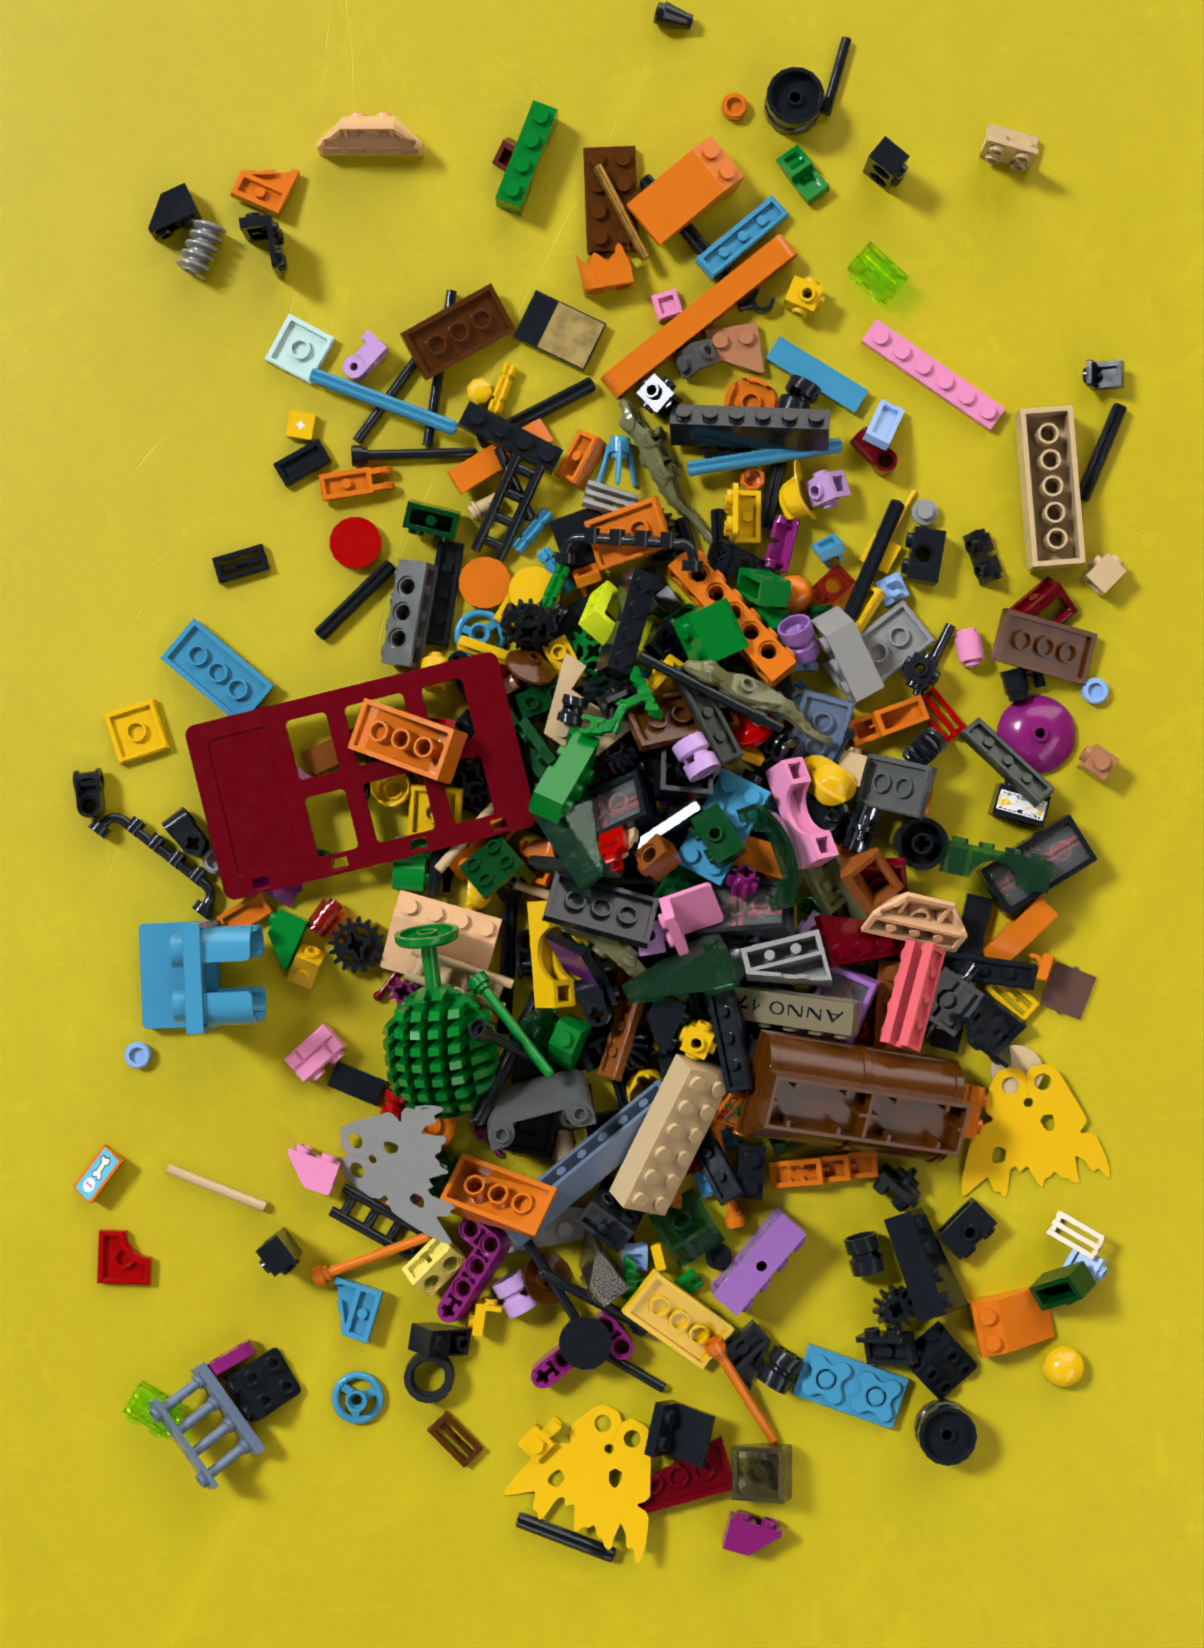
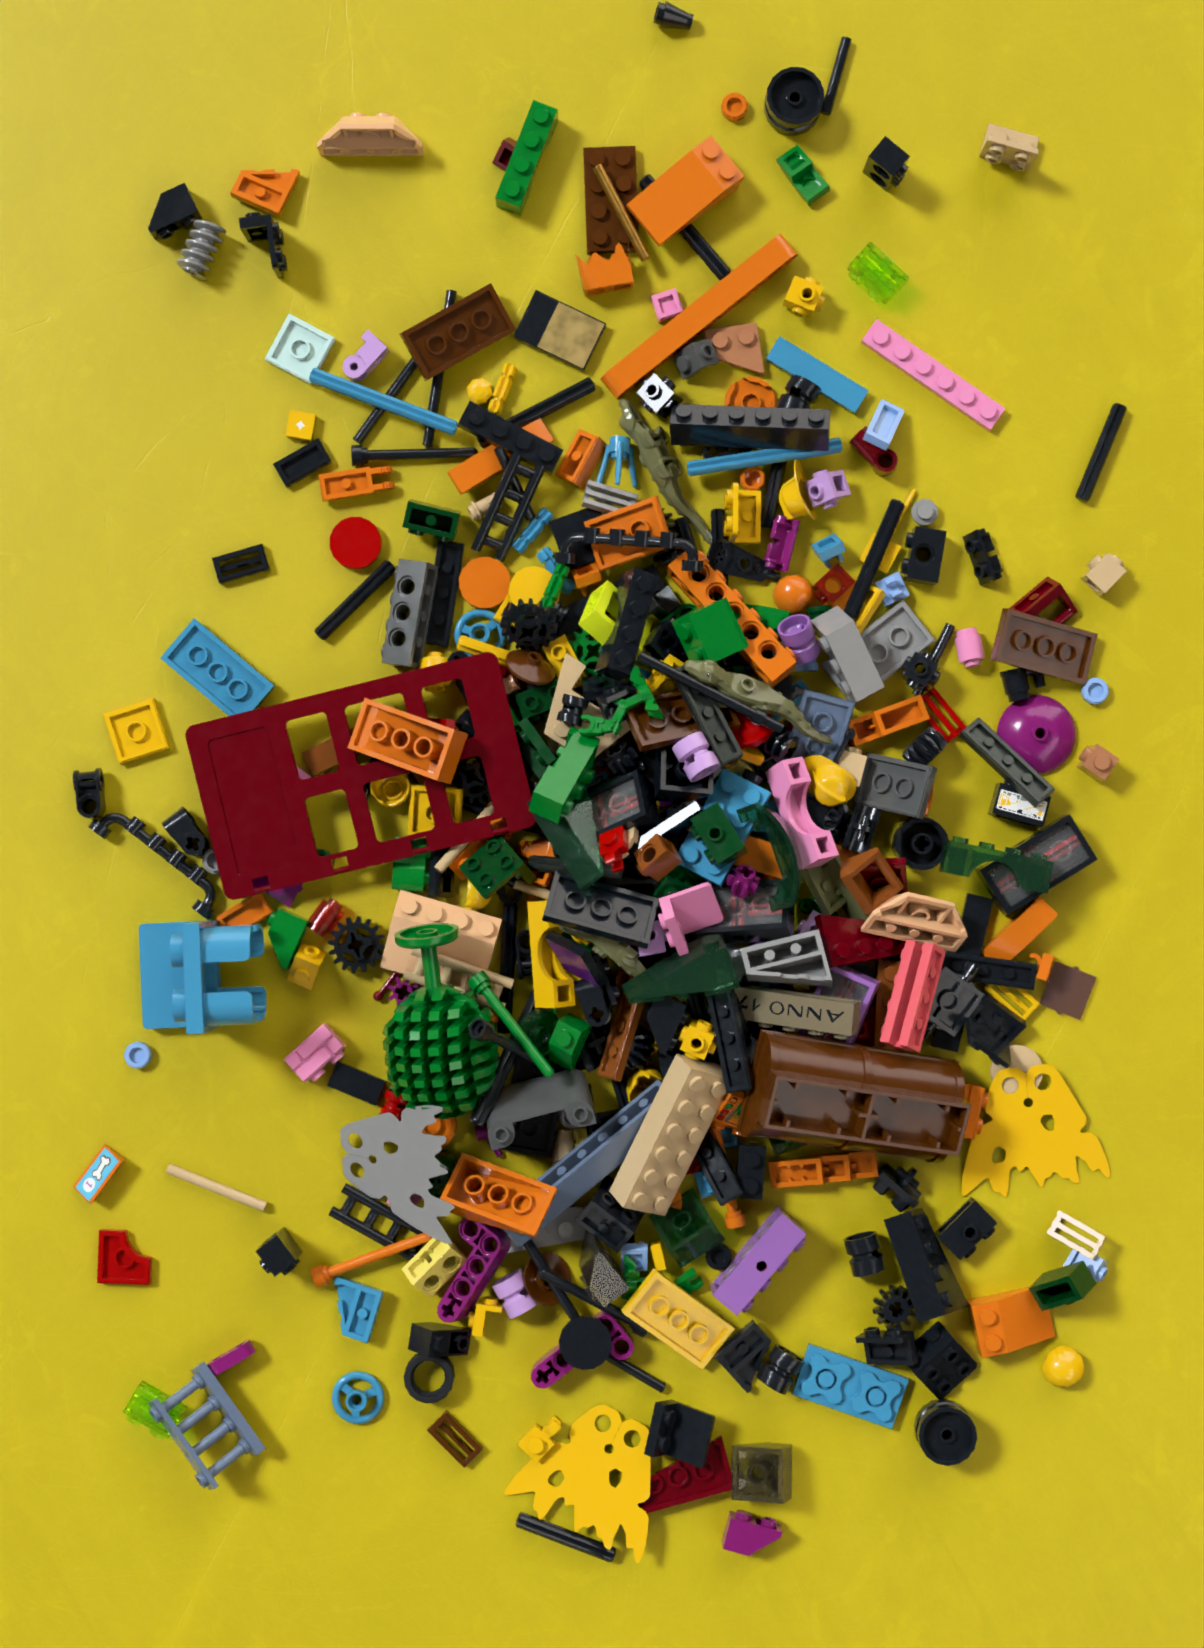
(262, 1385): black bracket -> none
(315, 1170): bright pink slope -> none
(716, 1348): orange piece -> none
(741, 237): dark azure tile -> none
(752, 305): black piece -> none
(763, 587): green brick -> none
(1049, 487): tan brick -> none
(1104, 375): bracket -> none

